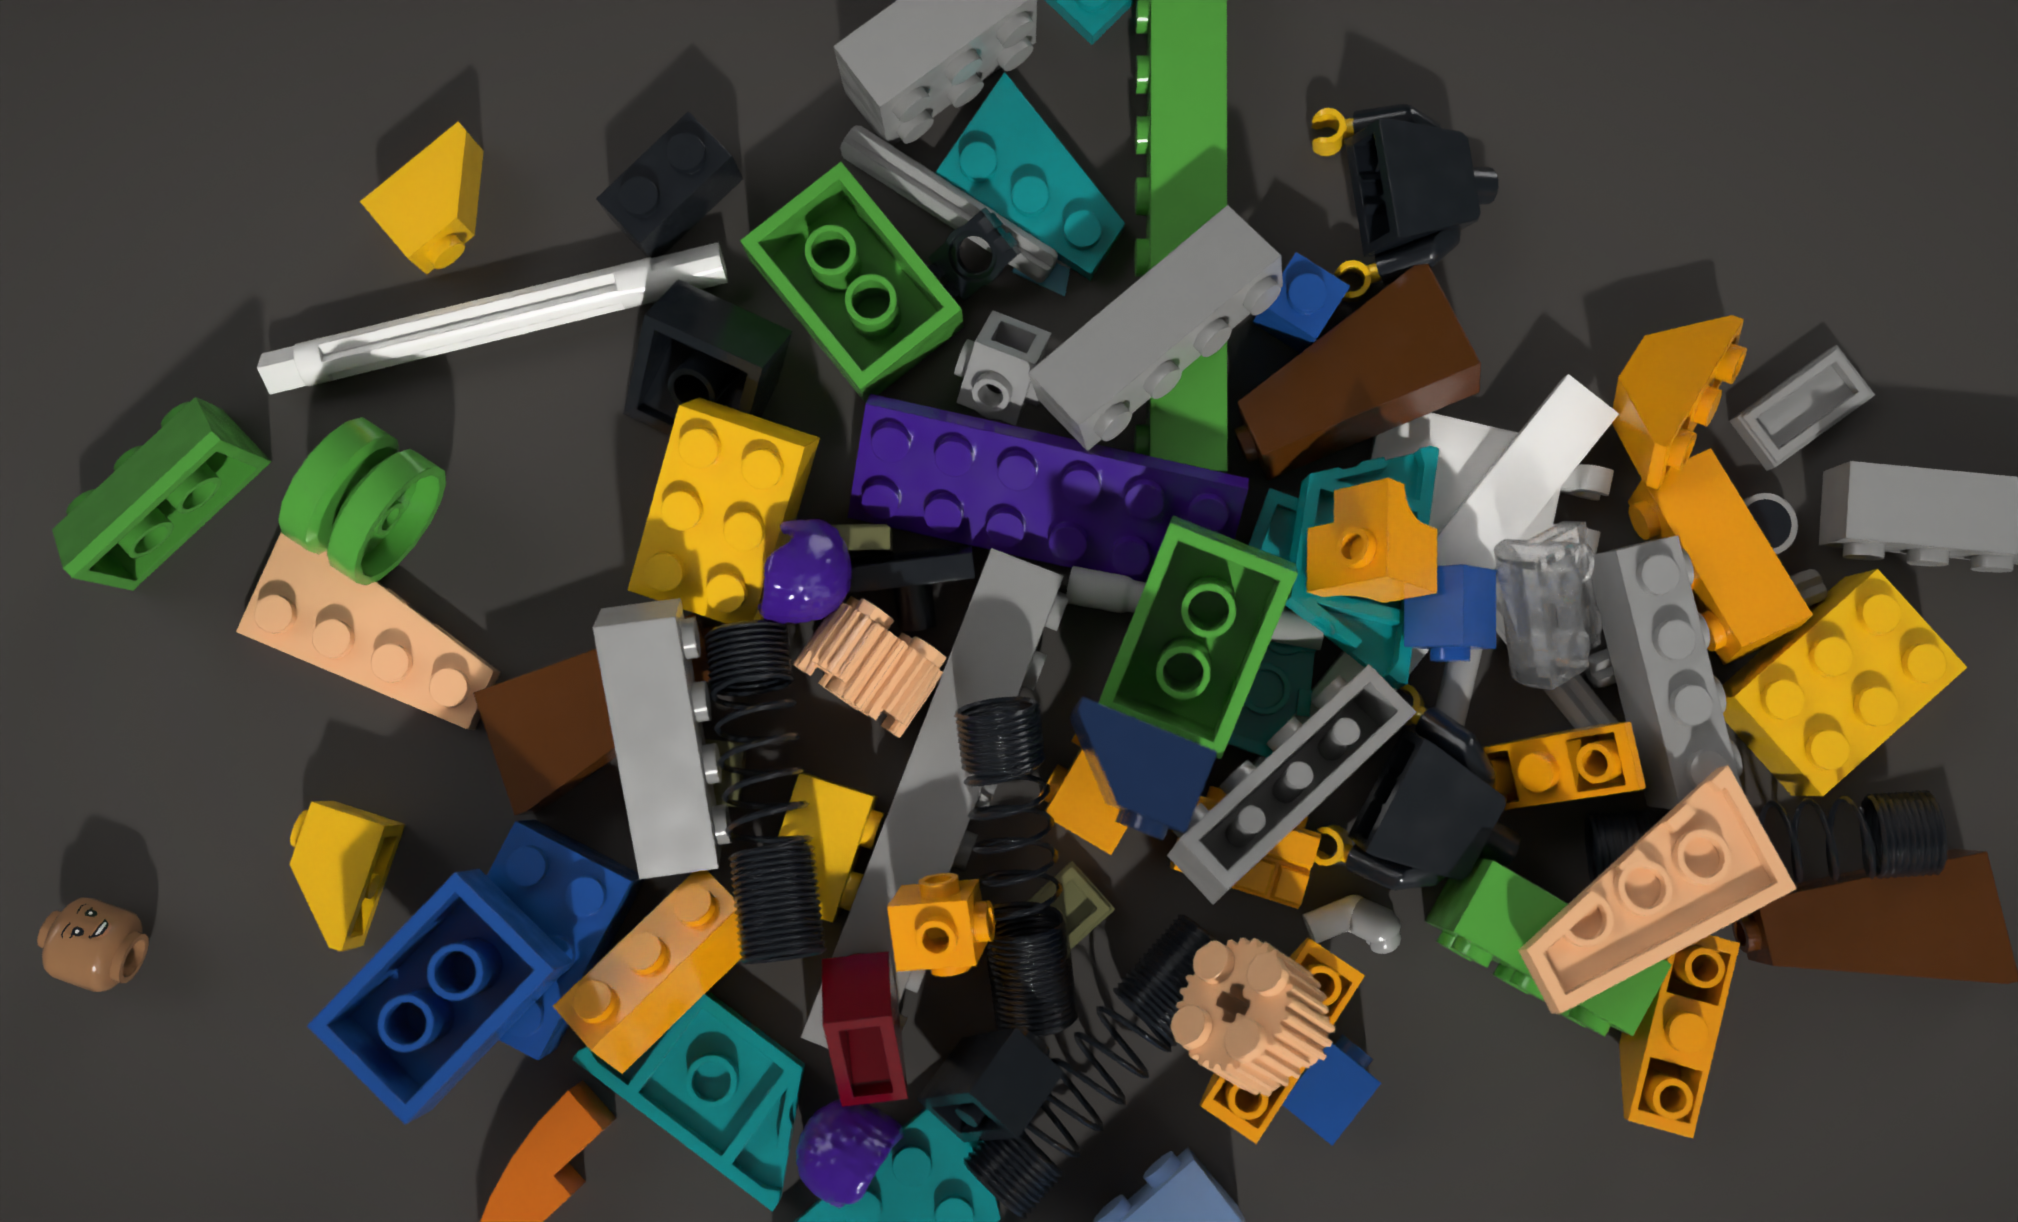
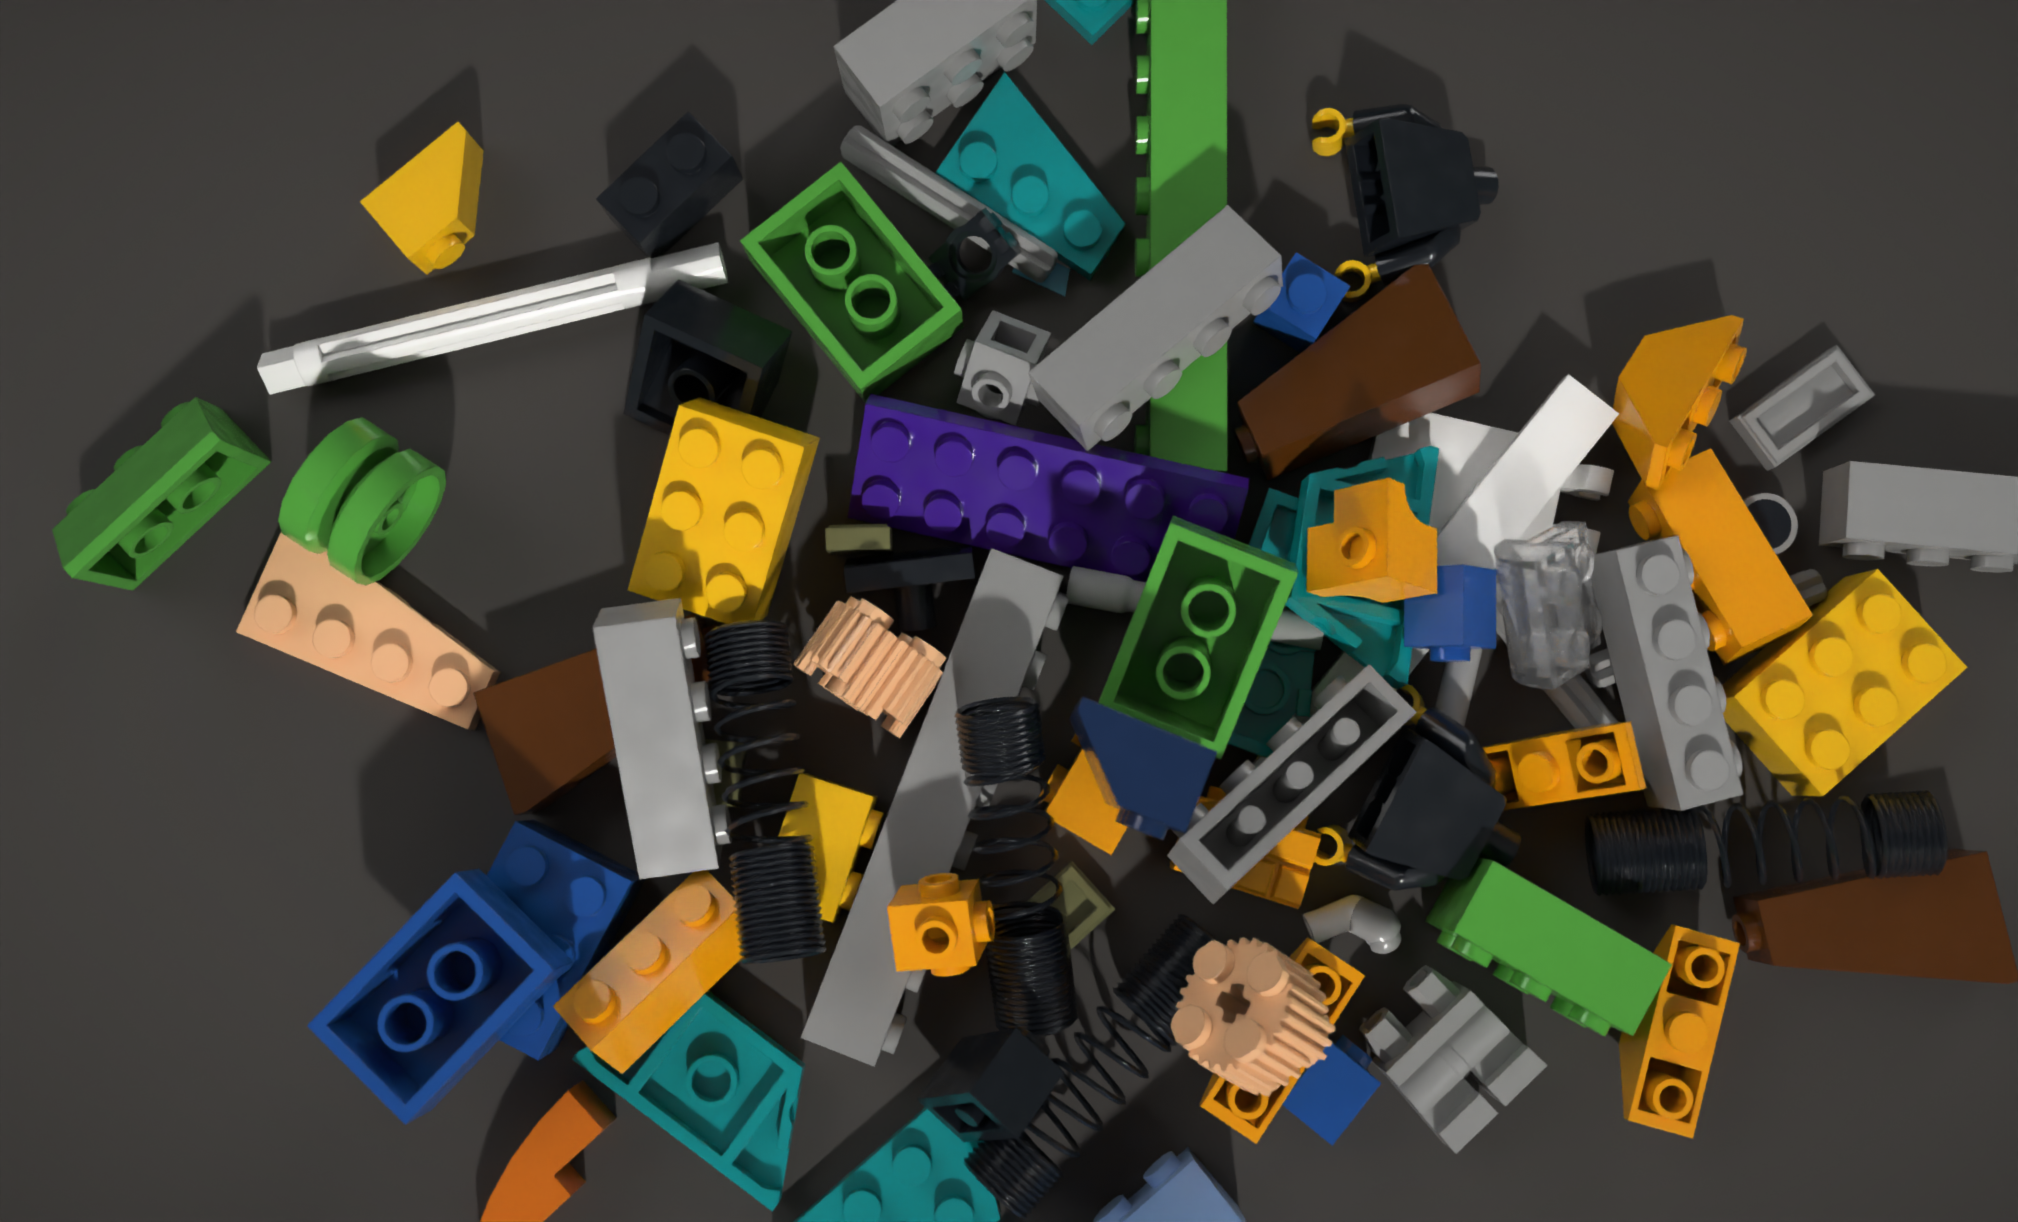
(93, 944): medium nougat head -> none
(343, 867): yellow slope -> none
(807, 574): dark purple hair -> none
(844, 1150): dark purple hair -> none
(863, 1028): dark red slope -> none
(1444, 1046): none -> light grey hips
(1668, 890): light nougat wing -> none

